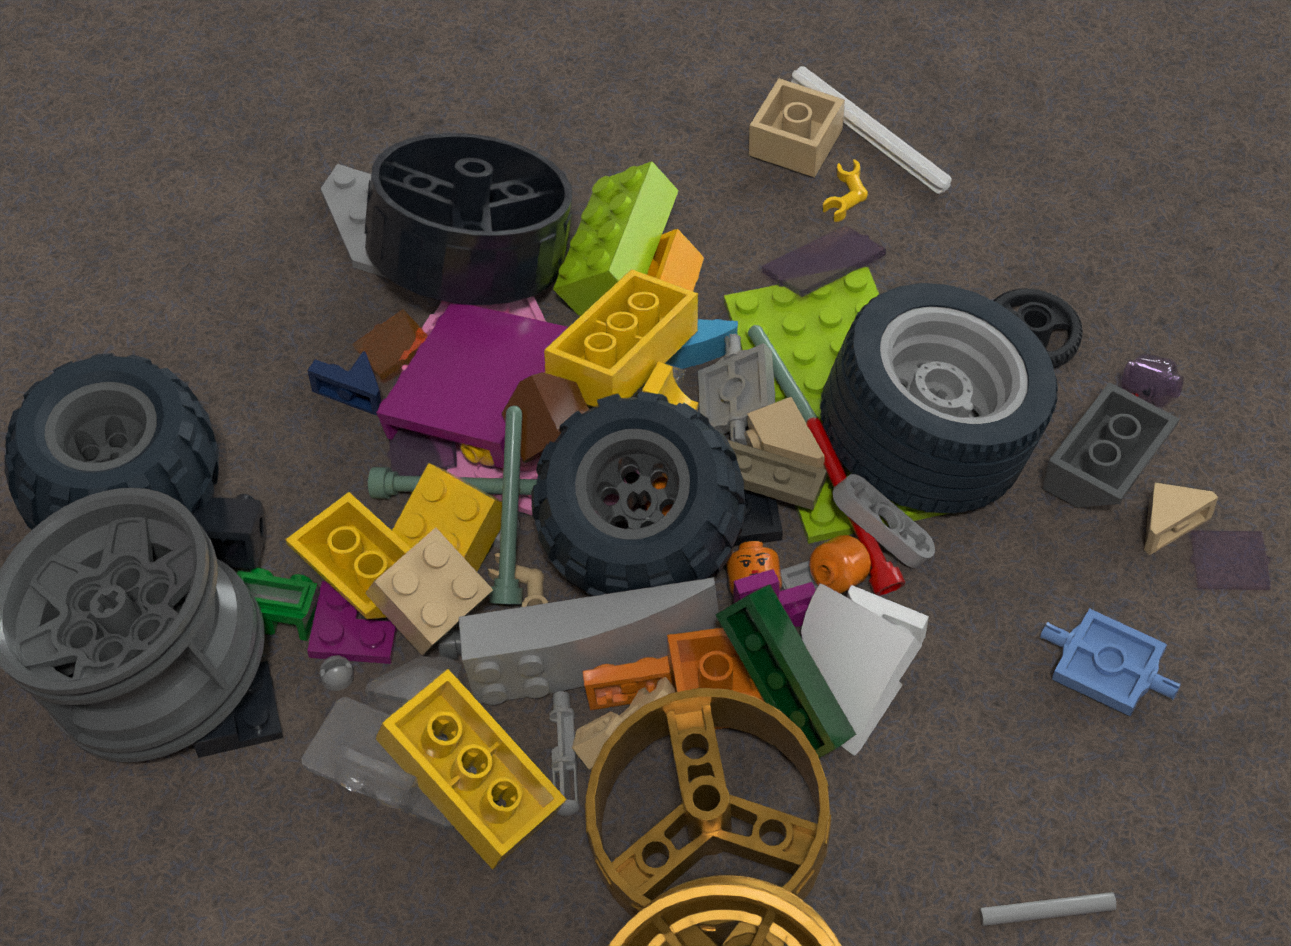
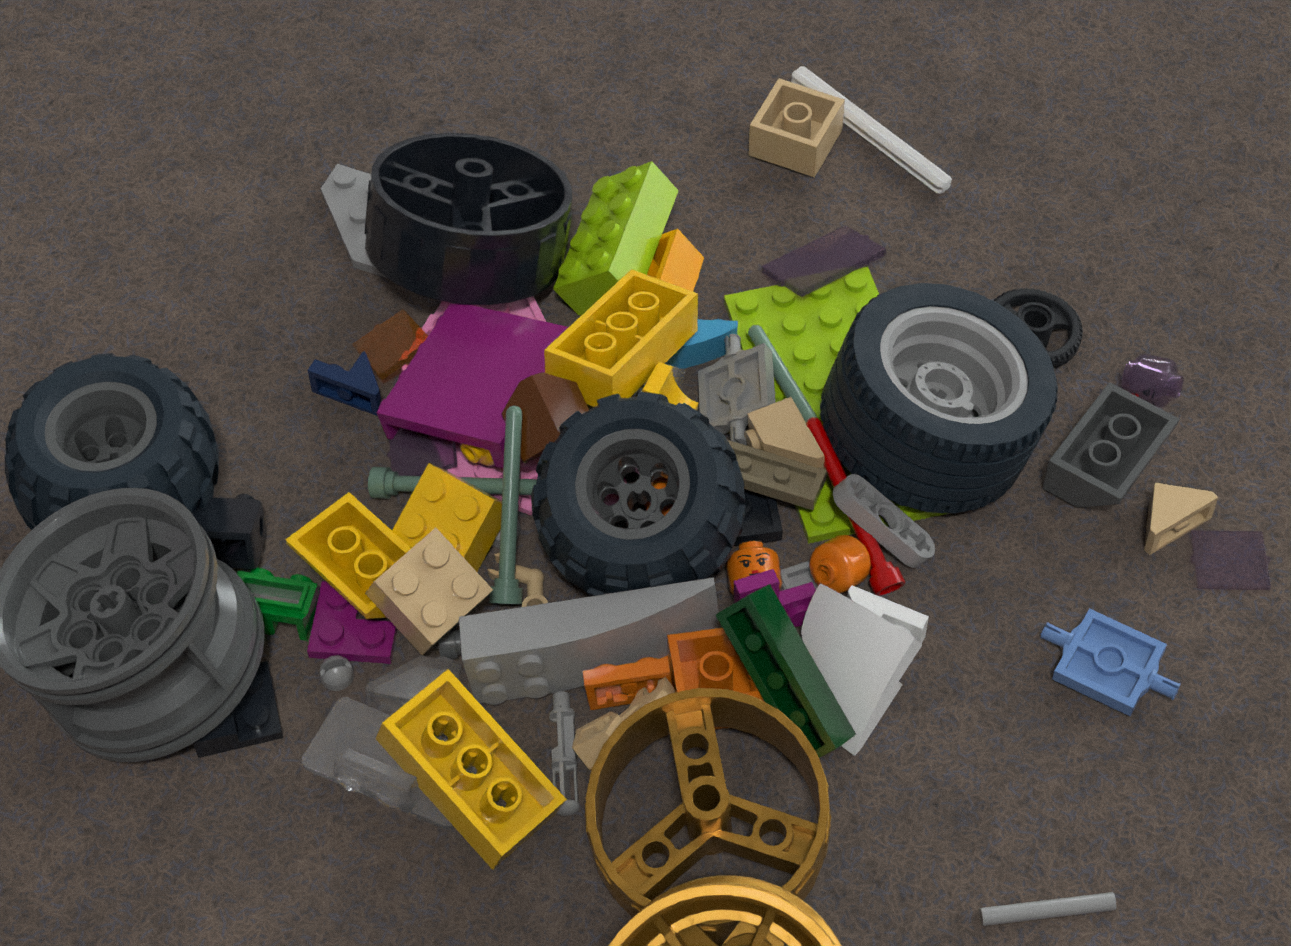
(857, 193): yellow arm -> none

